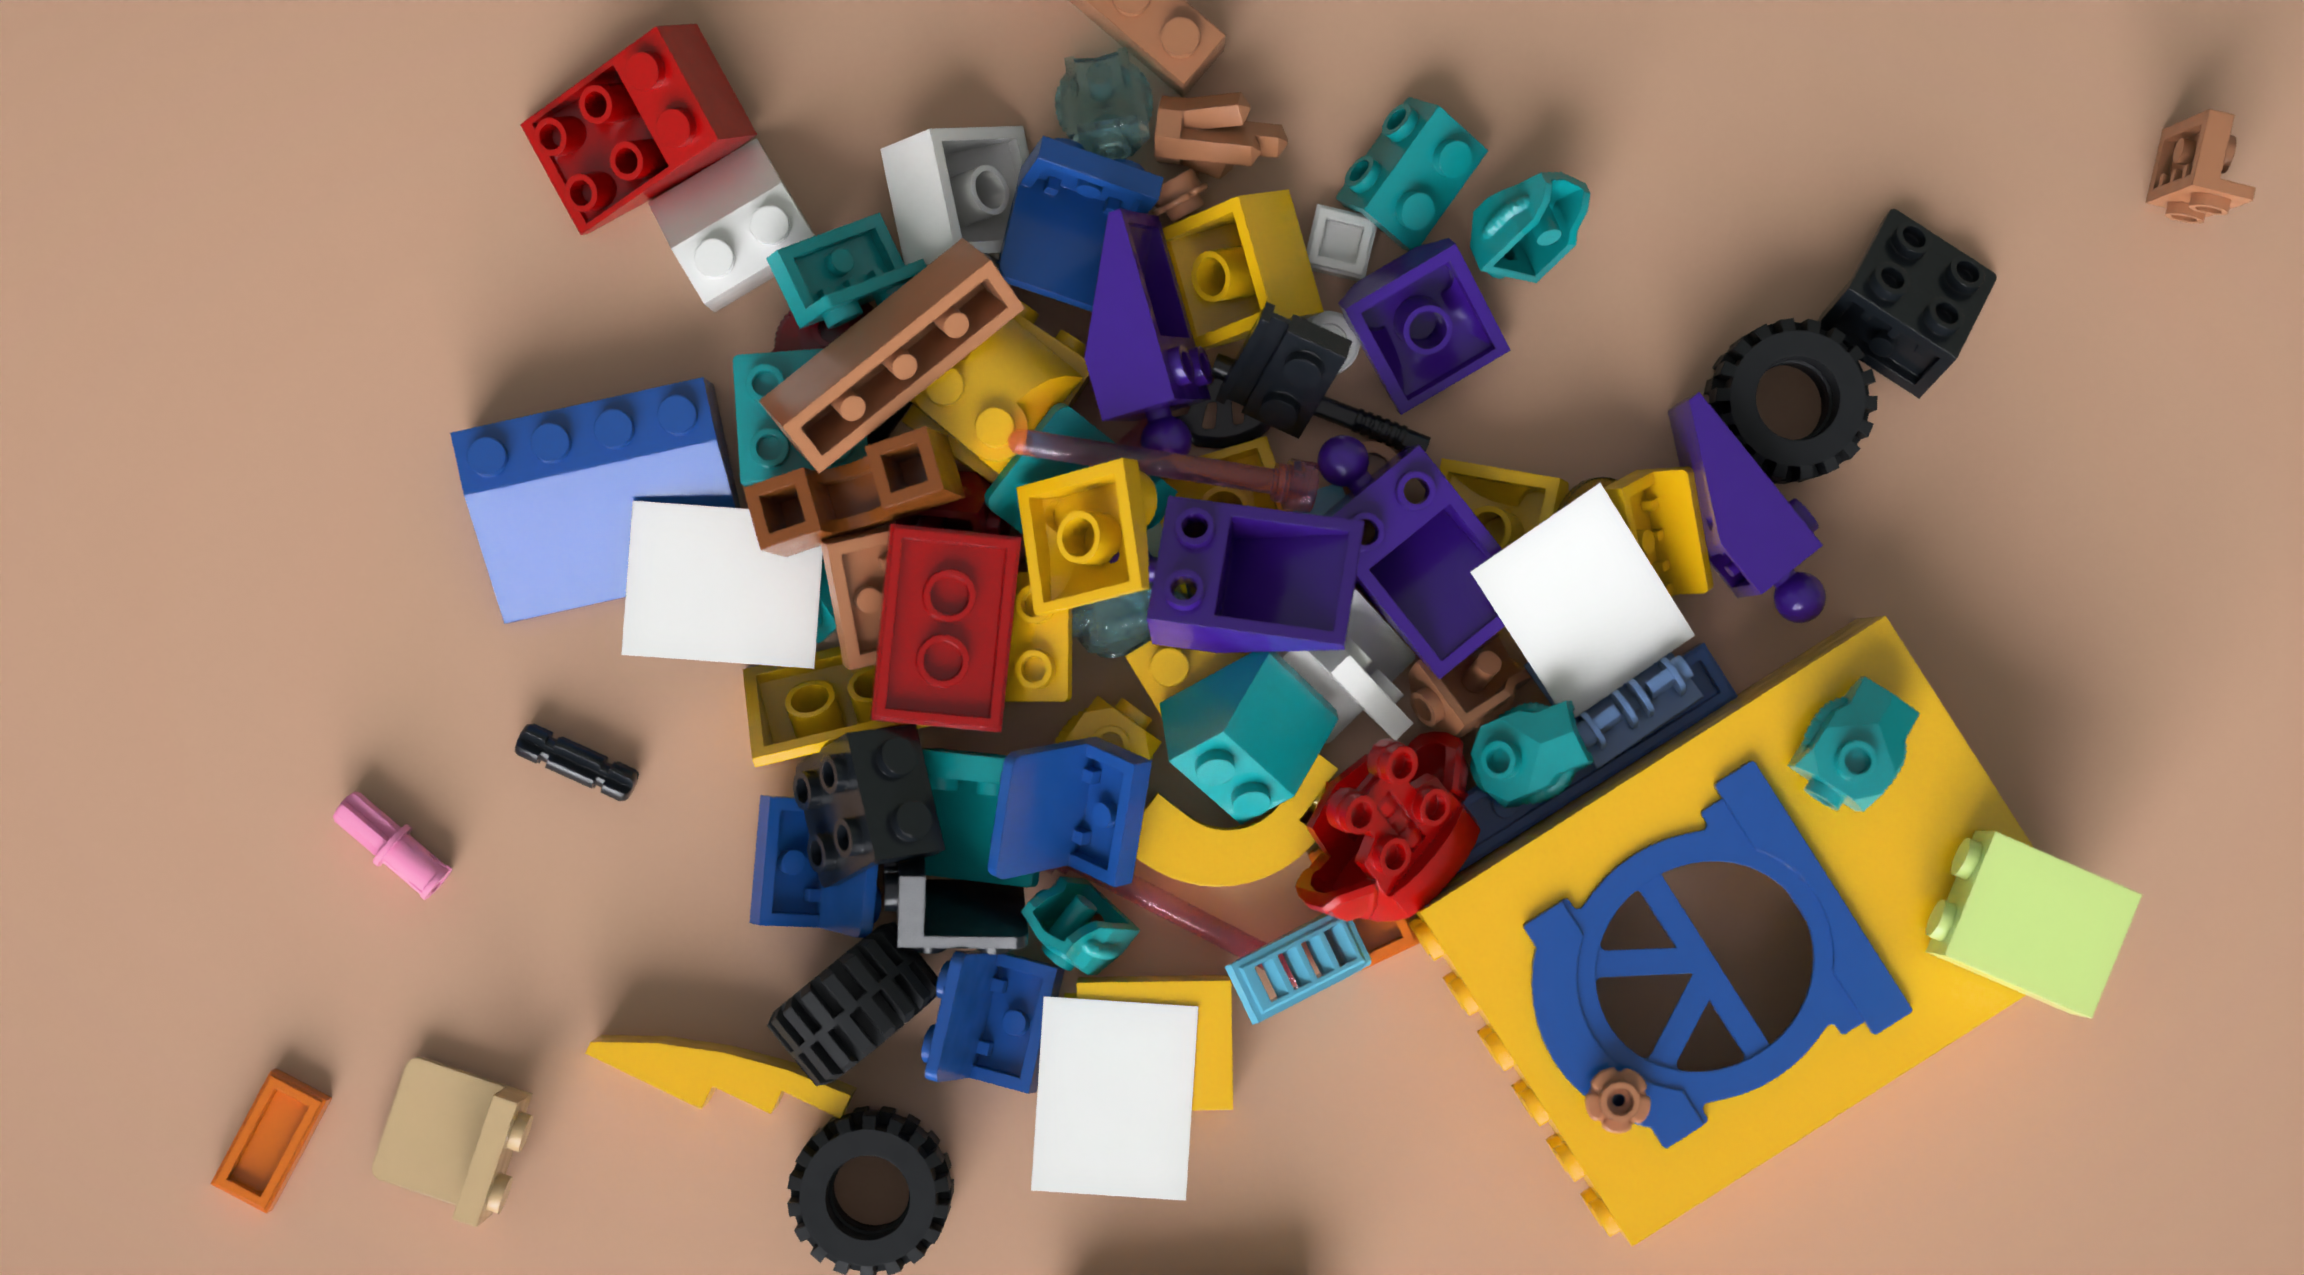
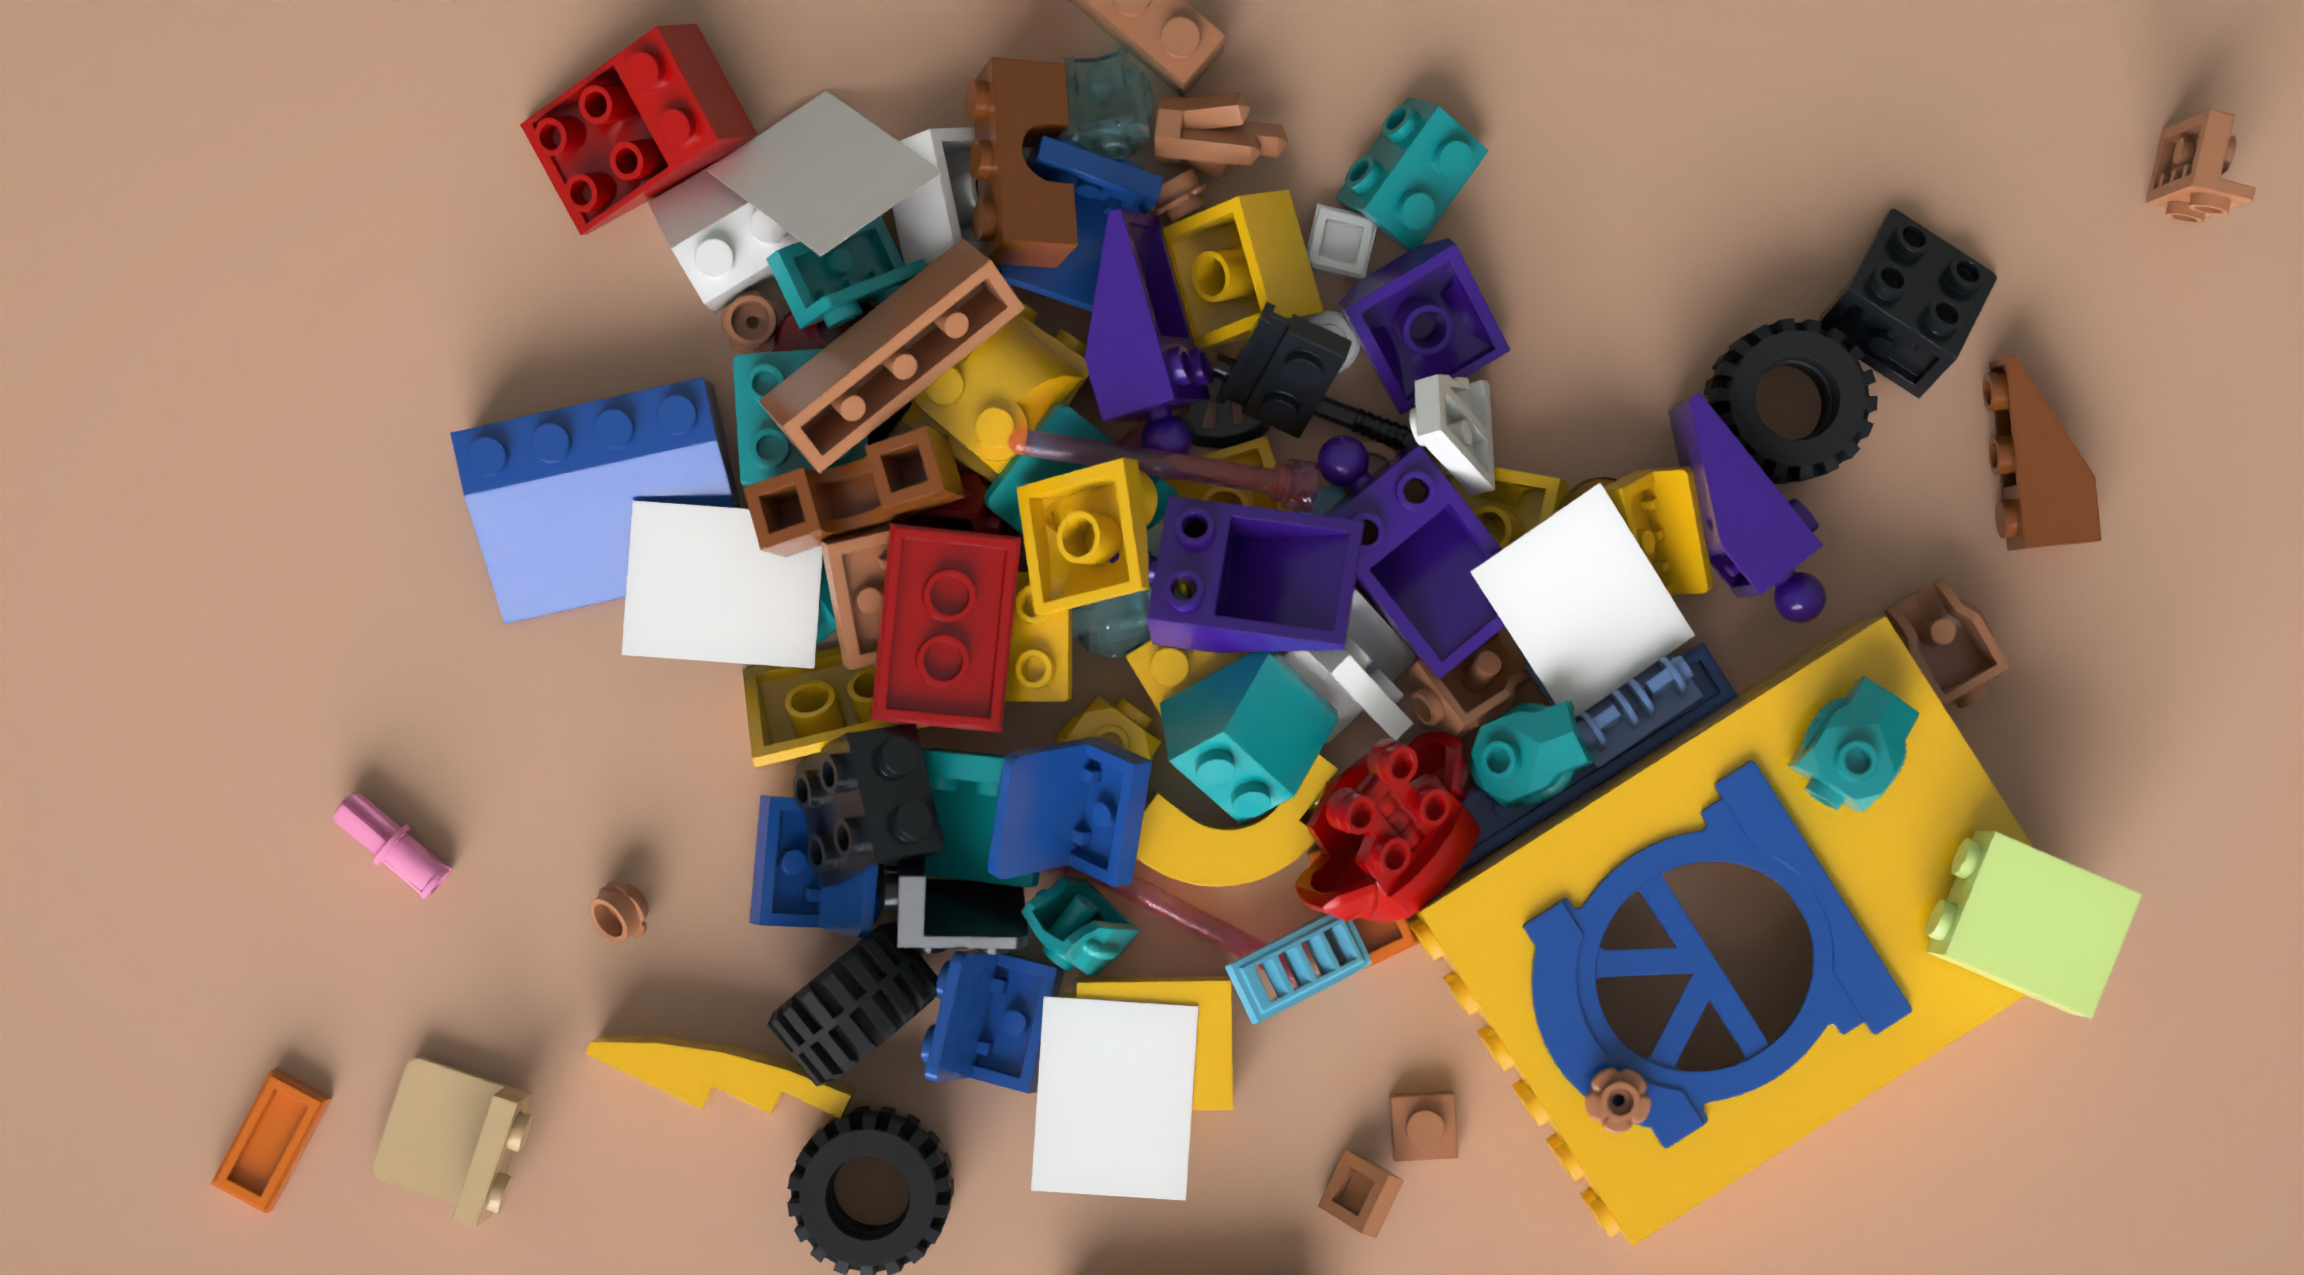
(576, 762): black axle -> none
(619, 911): none -> nougat plate
(735, 320): none -> nougat plate
(824, 172): none -> white sticker
(1017, 212): none -> dark orange arch
(1360, 1193): none -> nougat plate
(1423, 1126): none -> nougat plate
(1456, 428): none -> white wing
(1529, 226): teal hand -> none
(1948, 643): none -> nougat hand
(2043, 477): none -> dark orange slope

